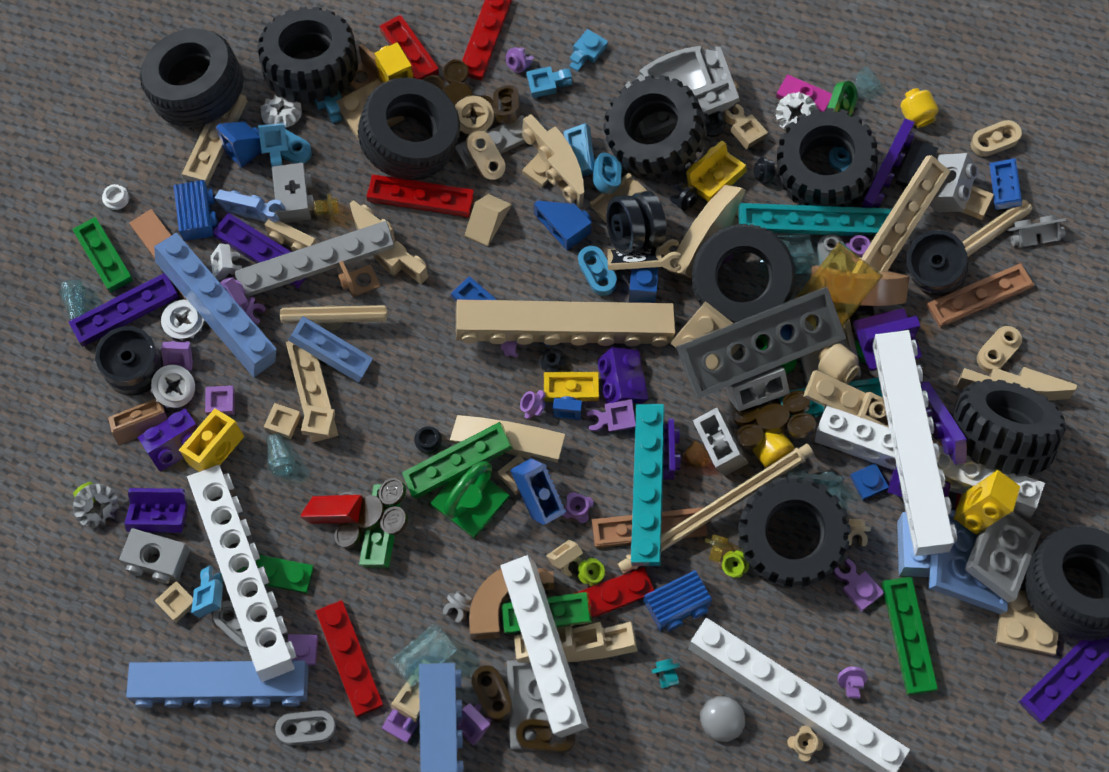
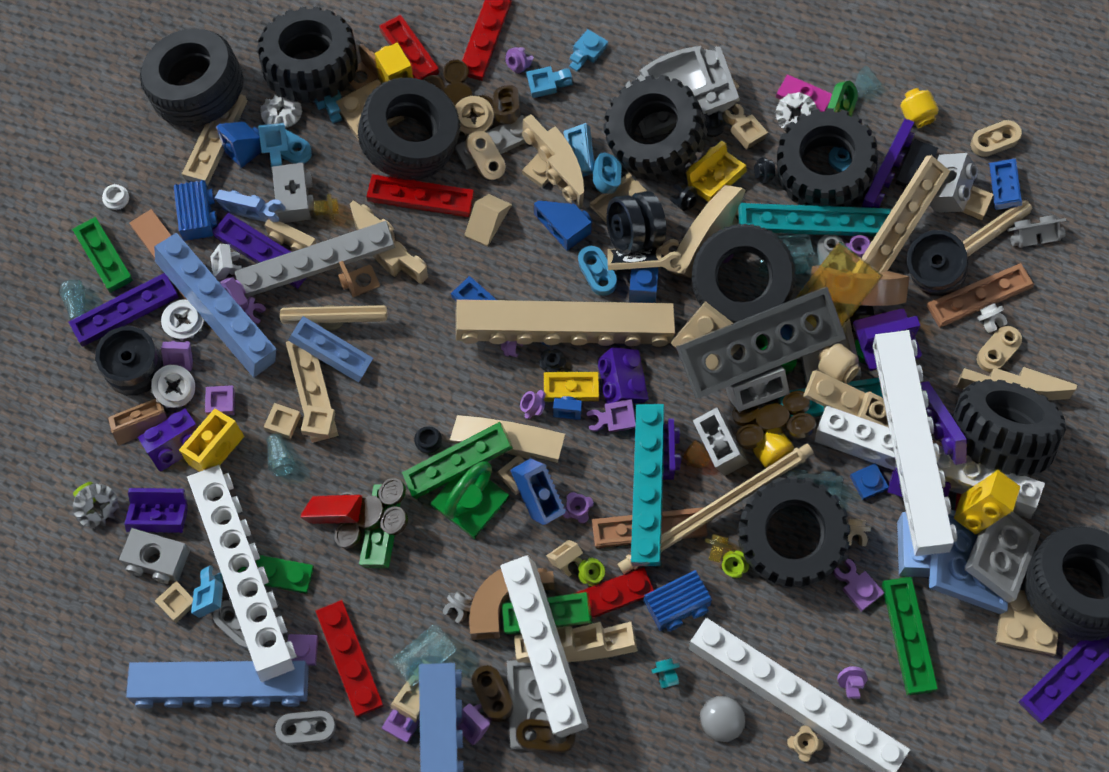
(992, 314): none -> white plate

